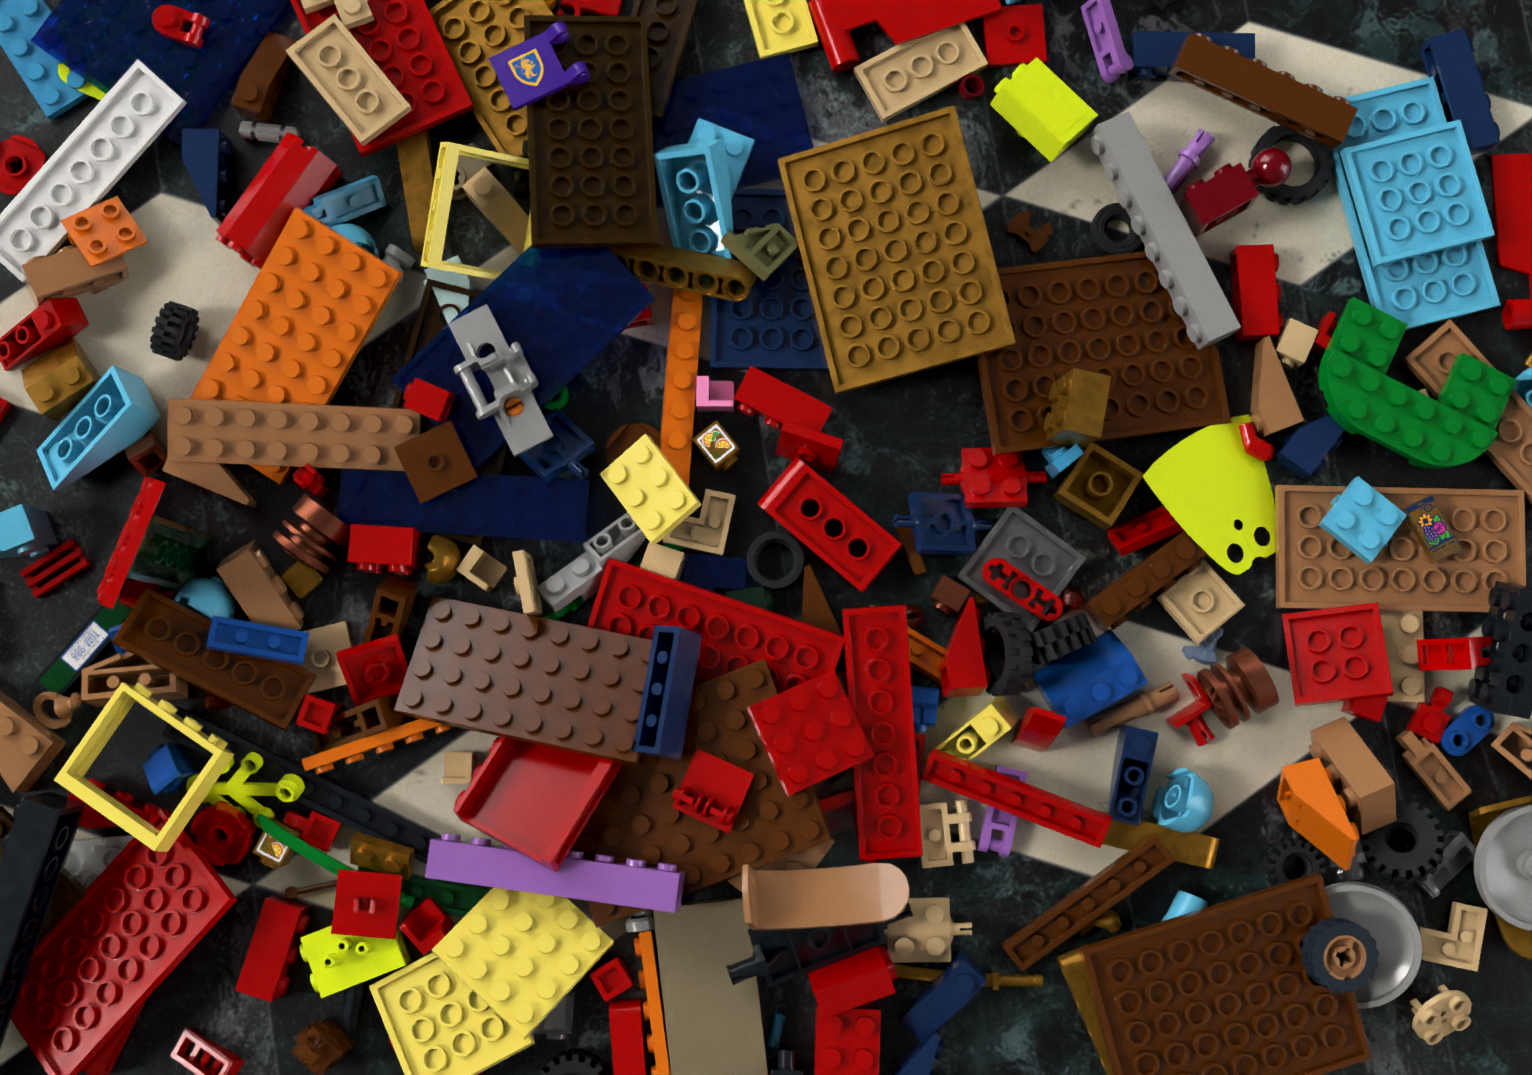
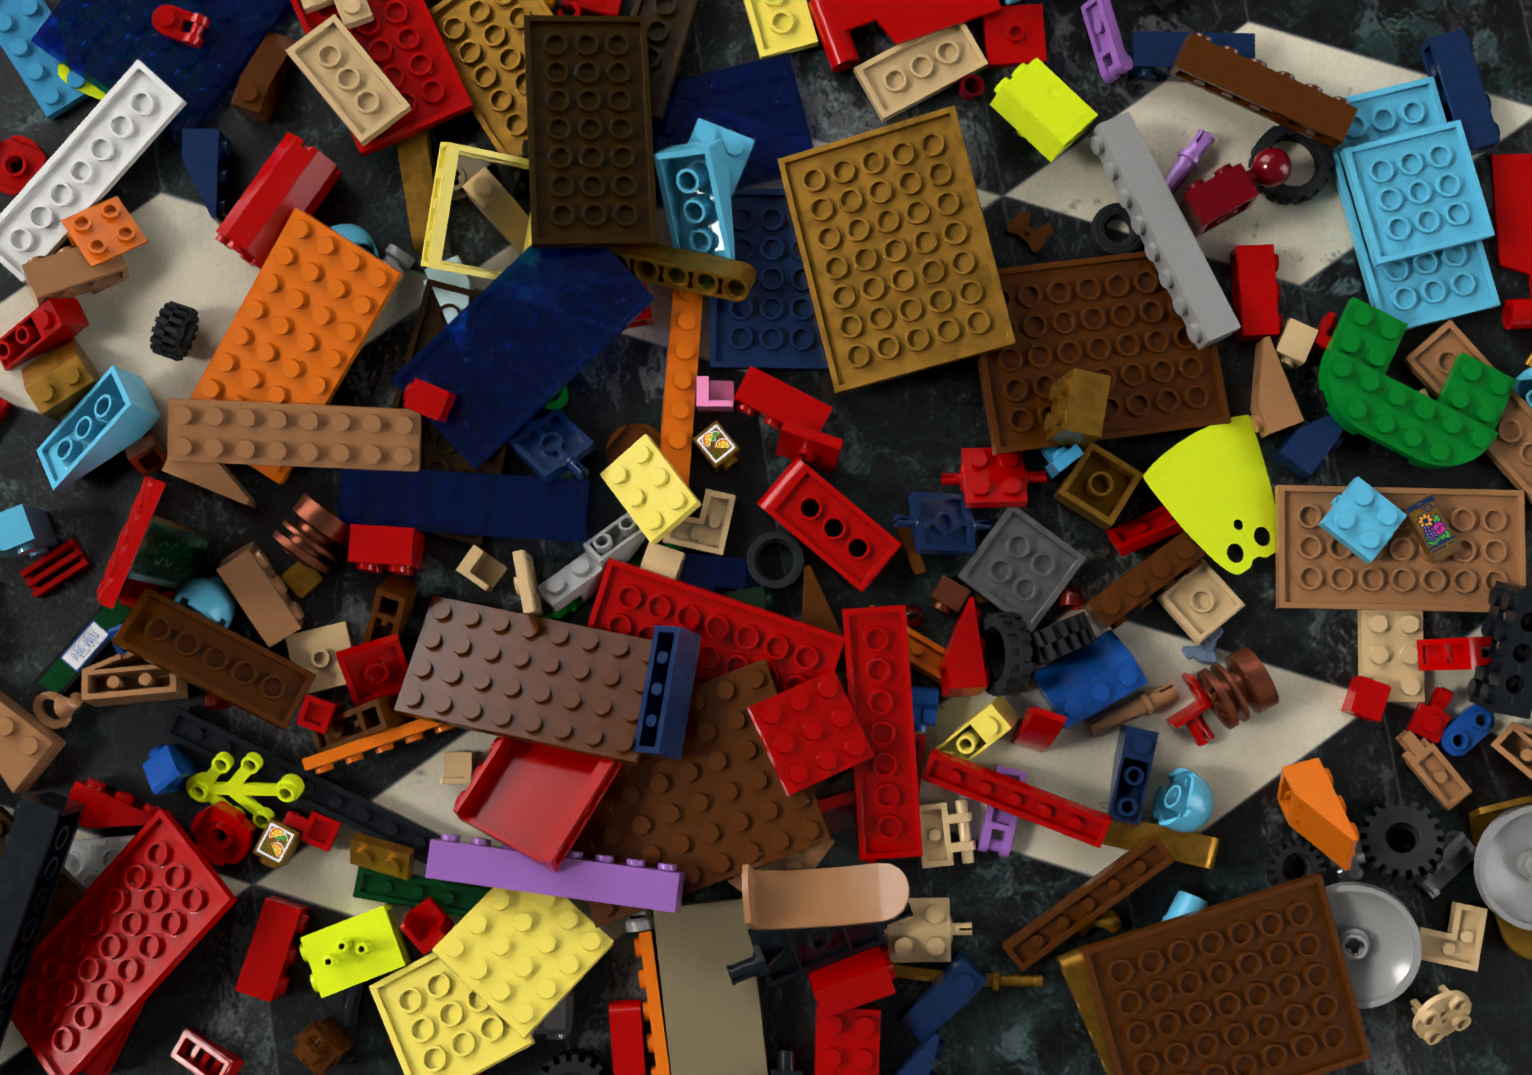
(73, 772): light yellow window -> none
(257, 640): blue plate -> none
(265, 132): light grey axle -> none
(292, 892): reddish brown hinge -> none
(311, 479): red plate -> none
(313, 853): green sword -> none
(348, 201): dark azure hinge -> none
(366, 904): red piece -> none
(435, 462): reddish brown plate -> none
(446, 560): pearl gold hair -> none
(510, 376): light grey piece -> none
(533, 69): dark purple flag -> none
(612, 978): red panel -> none
(712, 790): red hinge -> none
(761, 248): olive wing -> none
(776, 1030): dark azure piece -> none
(1037, 609): red beam -> none
(1254, 445): red arm -> none
(1337, 654): red plate -> none
(1339, 936): black wheel -> none
(1356, 775): medium nougat wedge -> none

